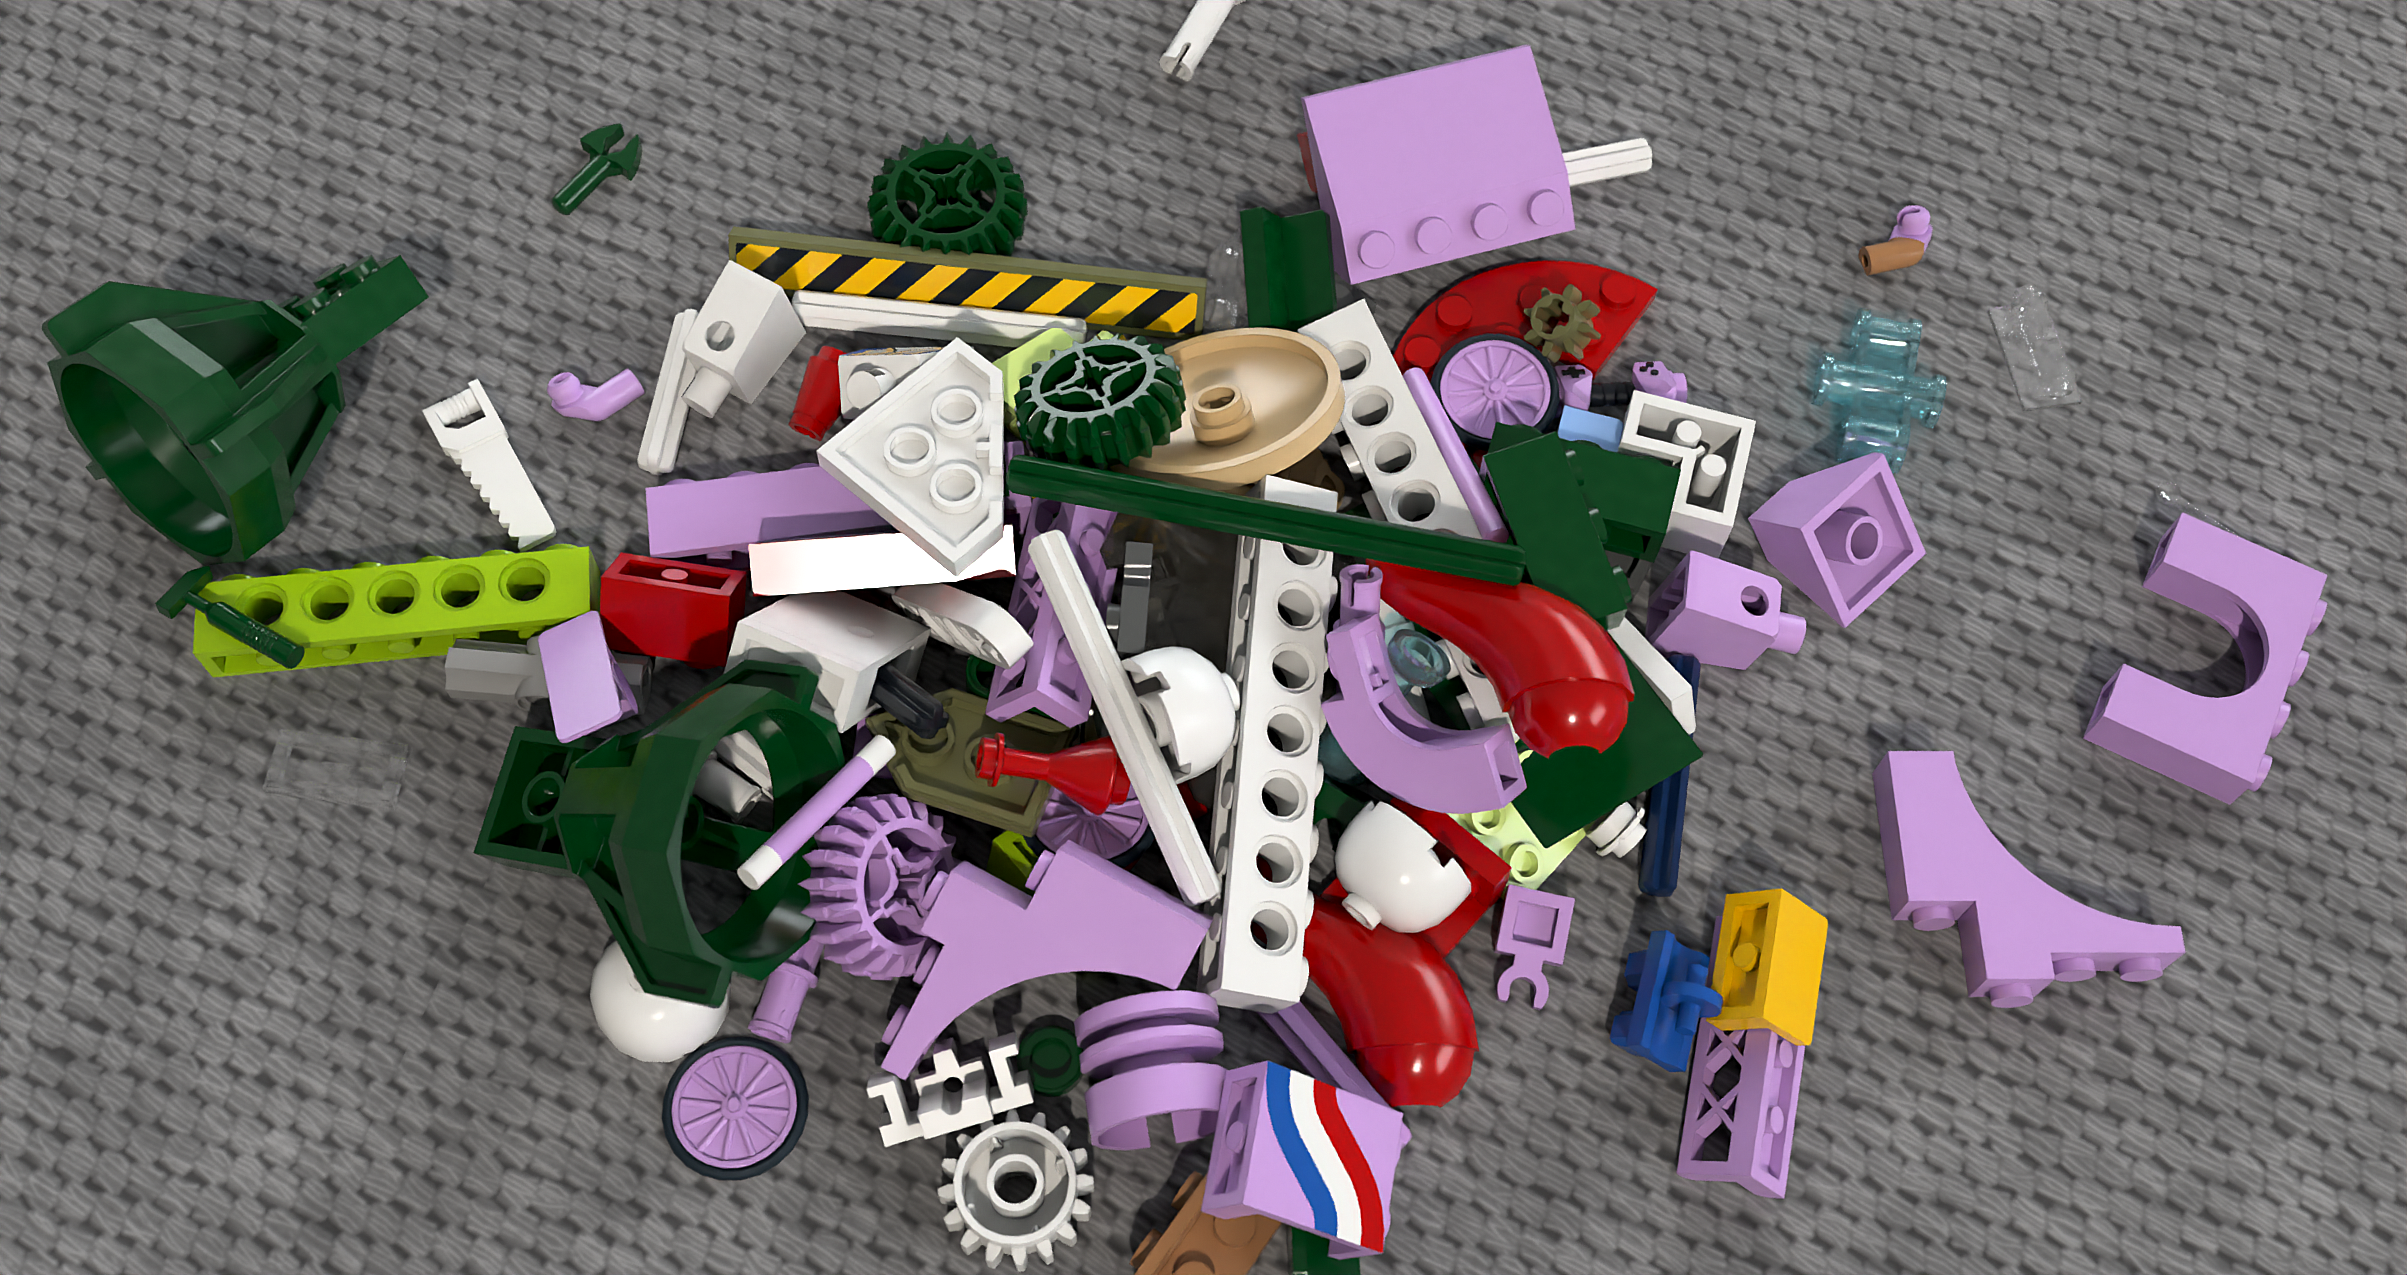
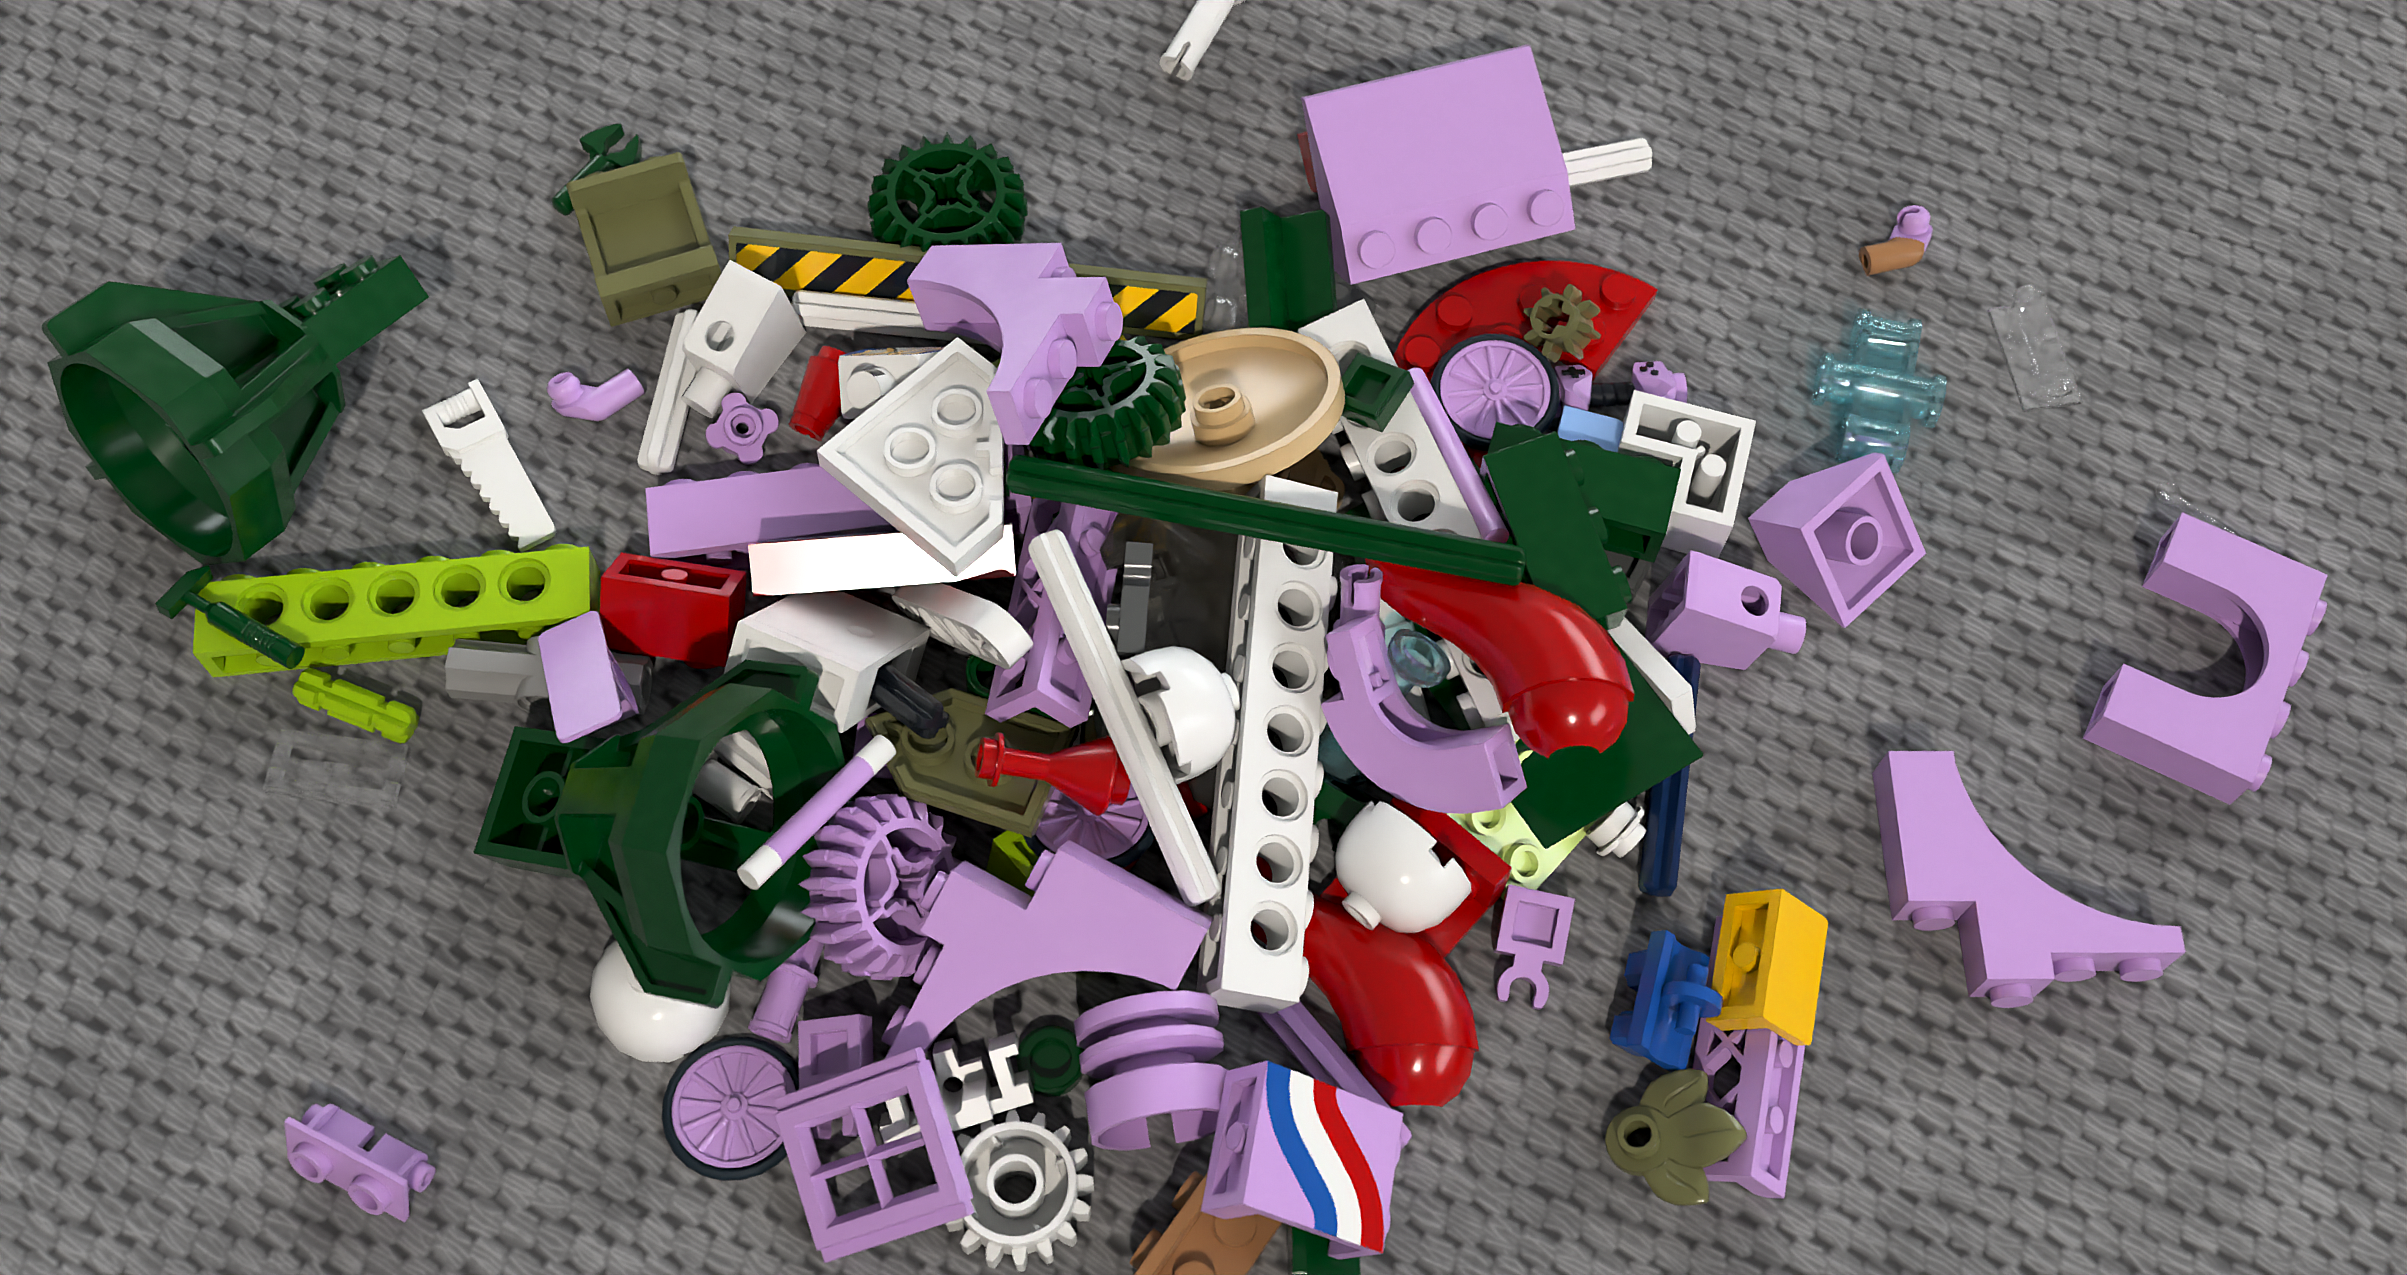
(330, 1148): none -> lavender hinge
(356, 705): none -> lime axle
(645, 238): none -> olive panel
(748, 445): none -> lavender plate
(832, 1049): none -> lavender plate
(893, 1216): none -> lavender piece
(1027, 310): none -> lavender arch
(1374, 391): none -> dark green tile
(1683, 1138): none -> olive plate

